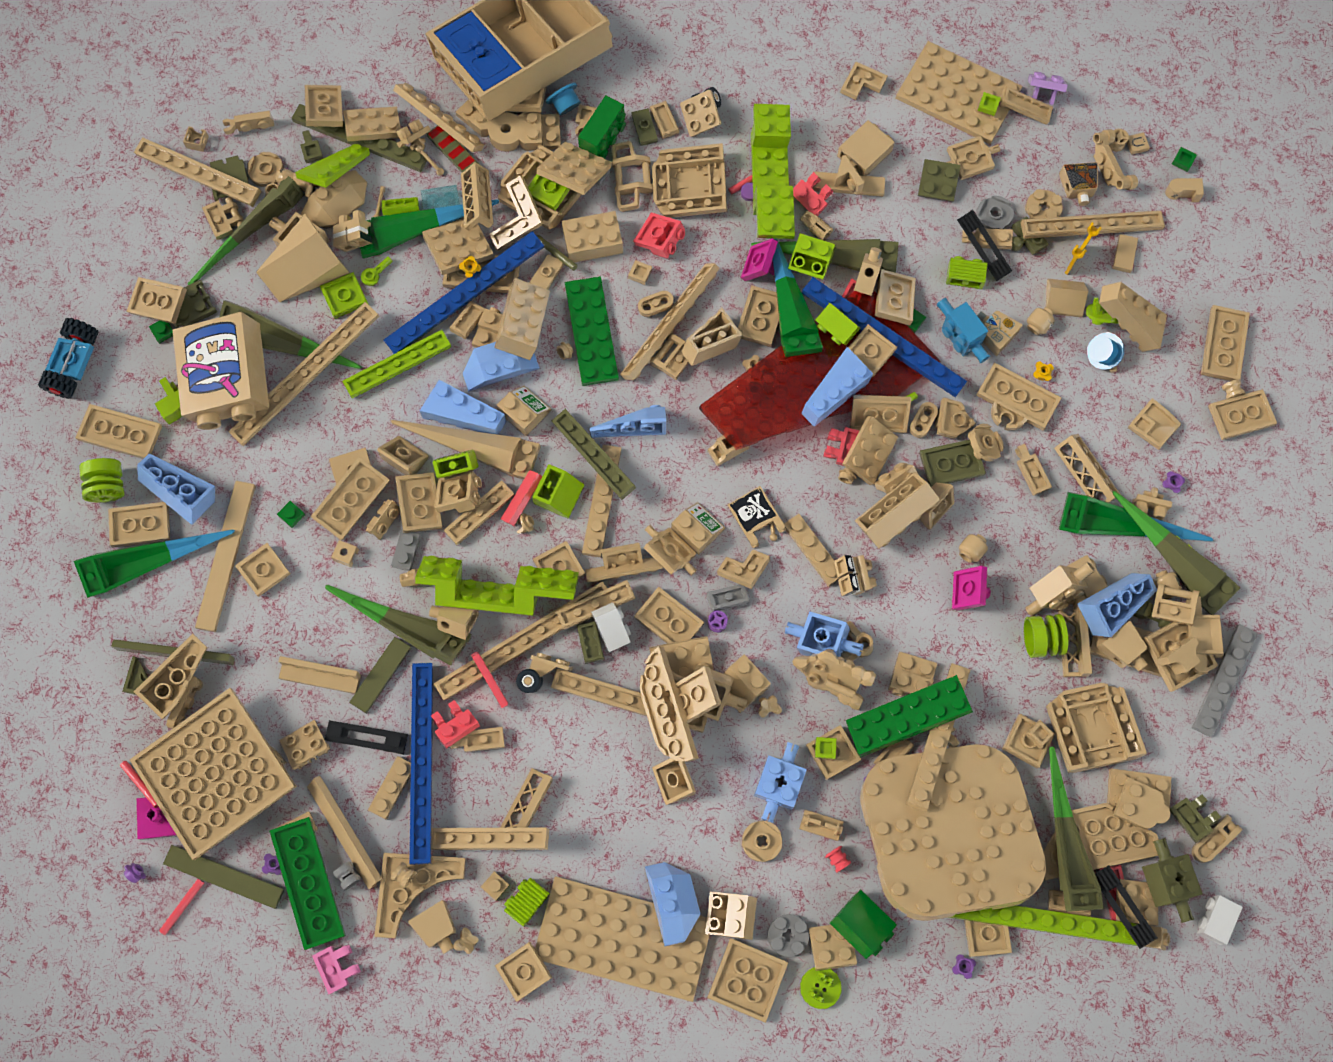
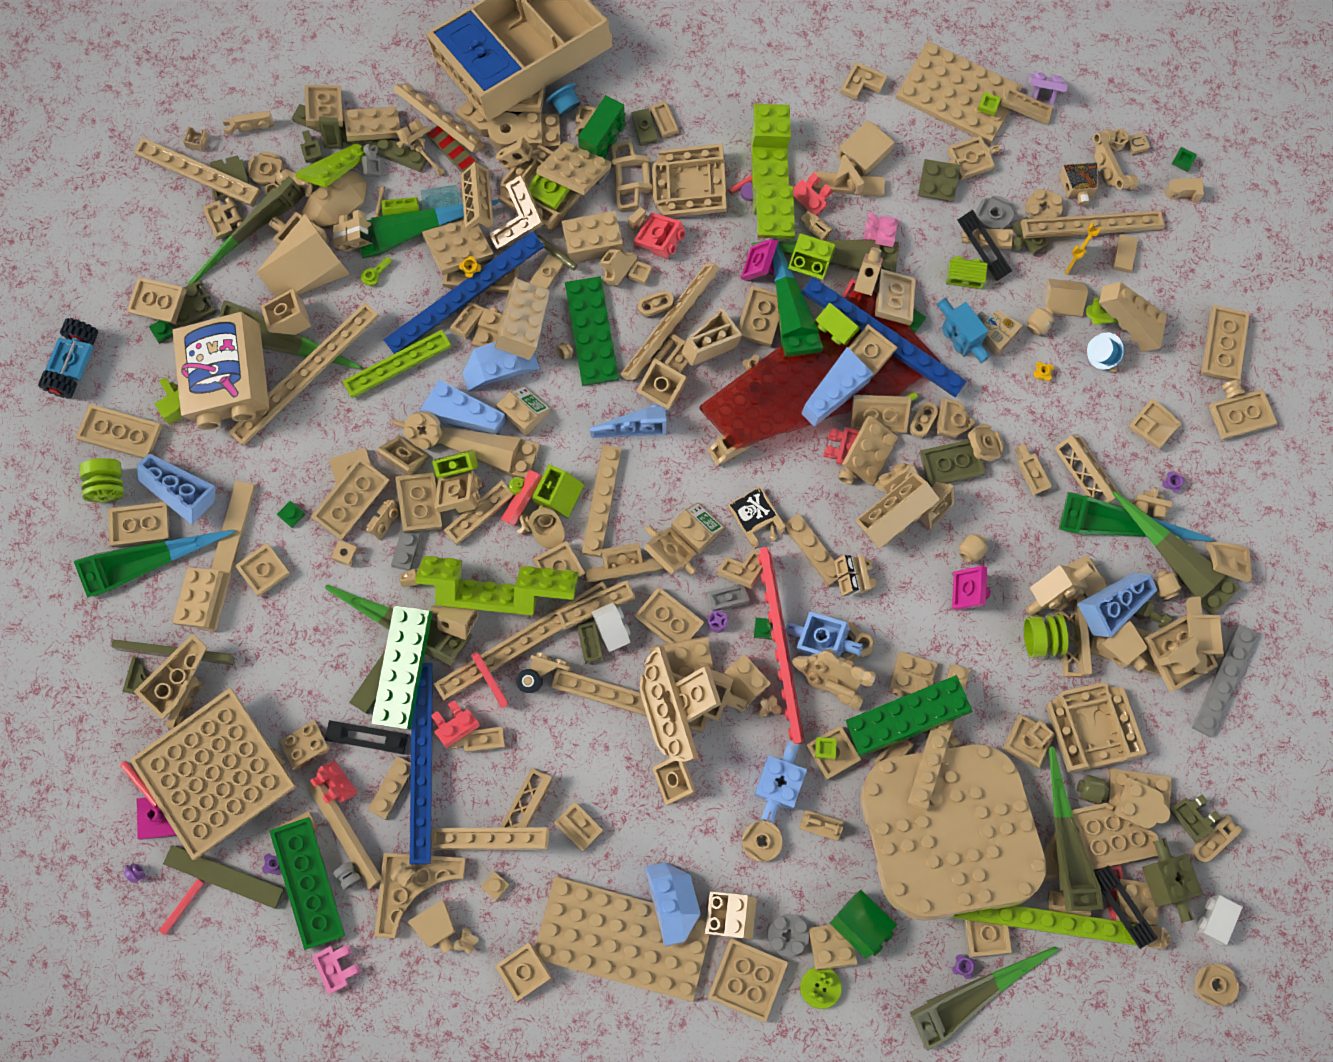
(197, 597): none -> tan plate
(286, 314): none -> tan slope
(319, 675): tan fence -> none
(330, 132): none -> olive tile
(337, 781): none -> coral plate
(343, 295): lime tile -> none
(370, 163): none -> light grey plate
(402, 667): none -> plate
(414, 433): none -> tan plate
(515, 153): none -> tan leg
(515, 485): none -> lime piece
(526, 902): lime brick -> none
(546, 527): none -> tan piece
(578, 826): none -> tan plate
(593, 454): olive plate -> none
(616, 265): none -> tan brick
(637, 219): none -> tan plate
(662, 384): none -> tan slope
(701, 111): tan plate -> none
(763, 628): none -> green plate
(782, 653): none -> coral plate
(838, 859): coral bush -> none
(886, 229): none -> bright pink plate
(949, 1011): none -> olive plate
(1017, 399): tan plate -> none
(1093, 789): none -> olive head
(1173, 610): tan plate -> none
(1227, 980): none -> tan plate
(1231, 560): none -> tan plate

